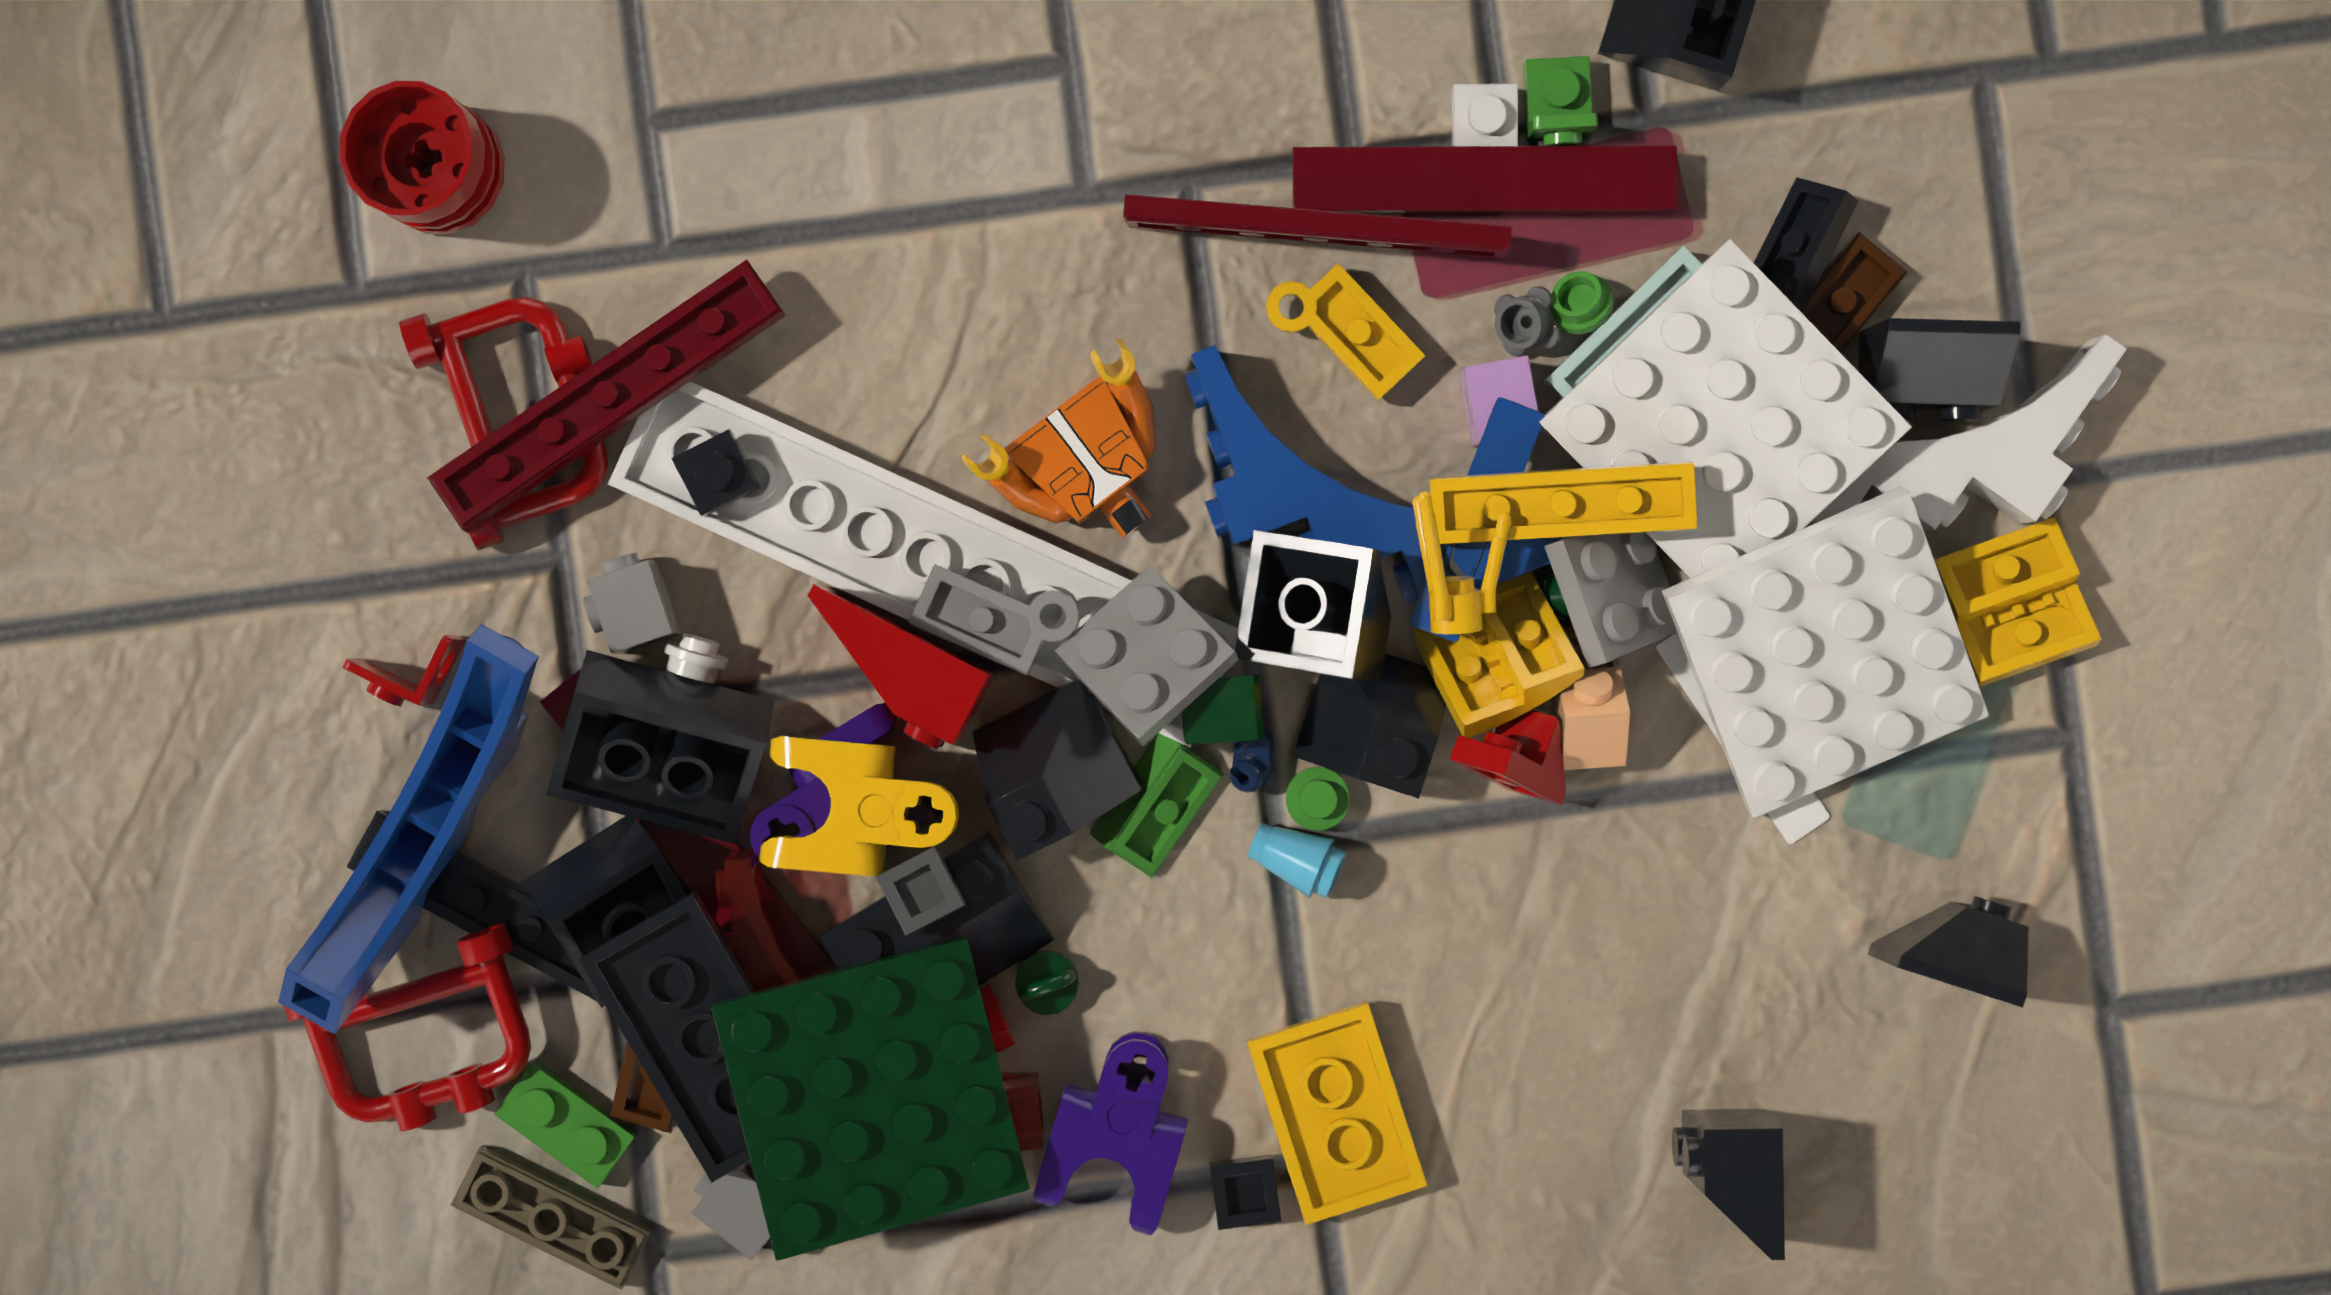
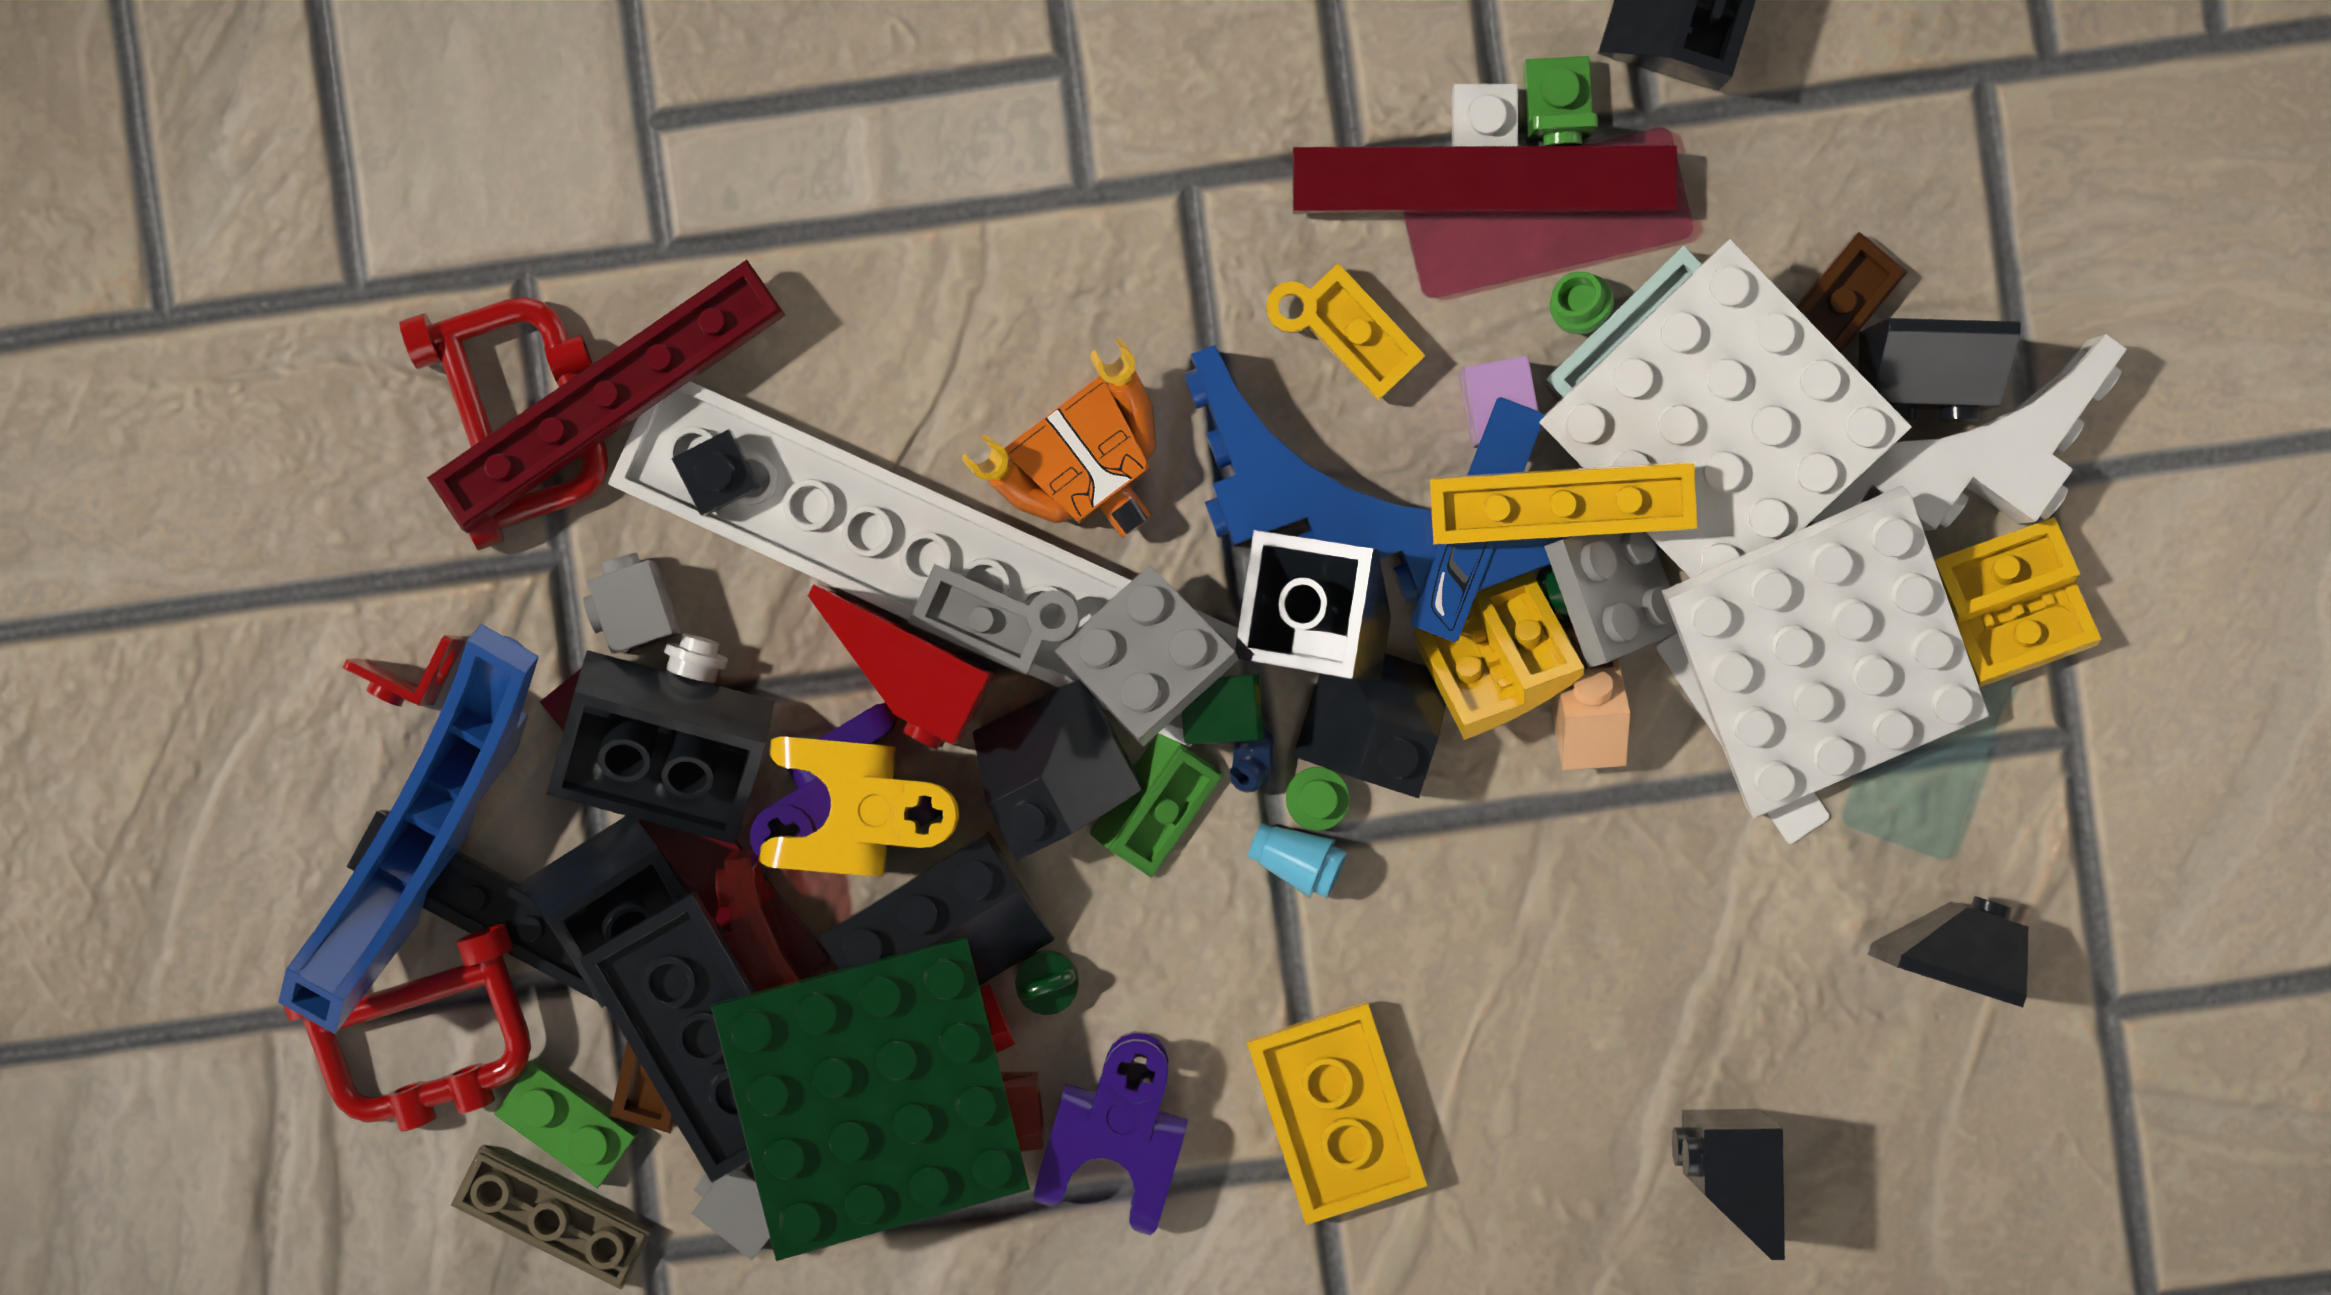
(393, 139): red wheel -> none
(921, 891): dark grey plate -> none
(1245, 1192): black plate -> none
(1317, 226): dark red tile -> none
(1453, 600): yellow plant -> none
(1510, 325): dark grey plate -> none
(1519, 756): red slope -> none
(1804, 238): black plate -> none

